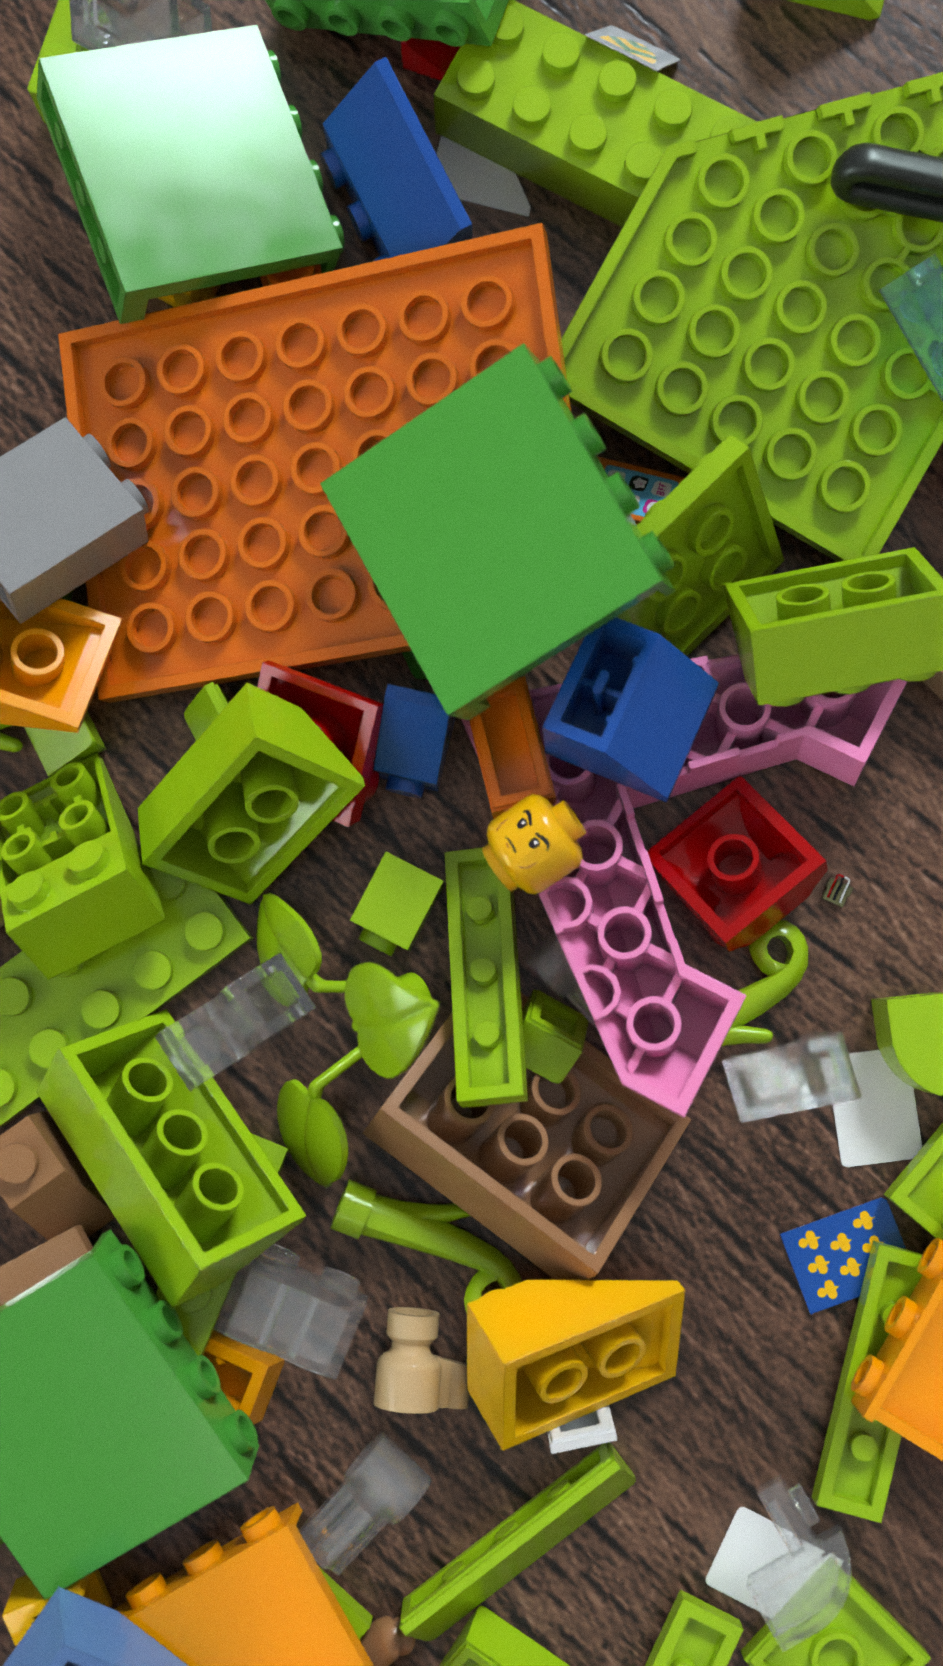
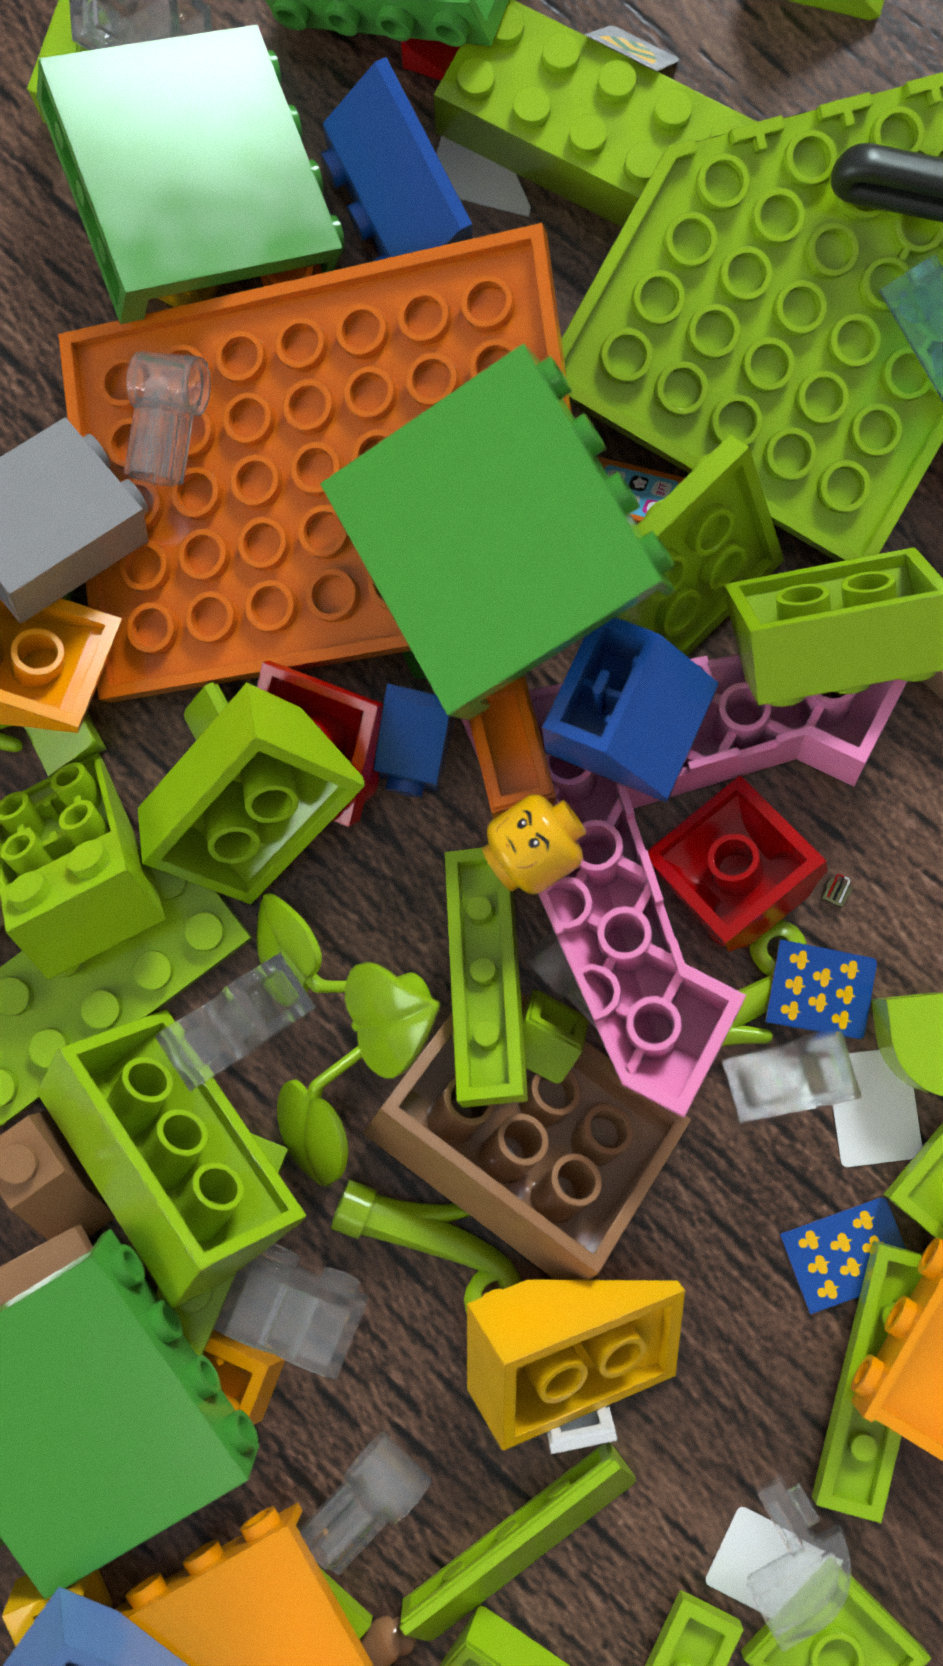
(165, 398): none -> clear piece
(396, 904): lime brick -> none
(409, 1374): tan piece -> none
(821, 989): none -> blue sticker

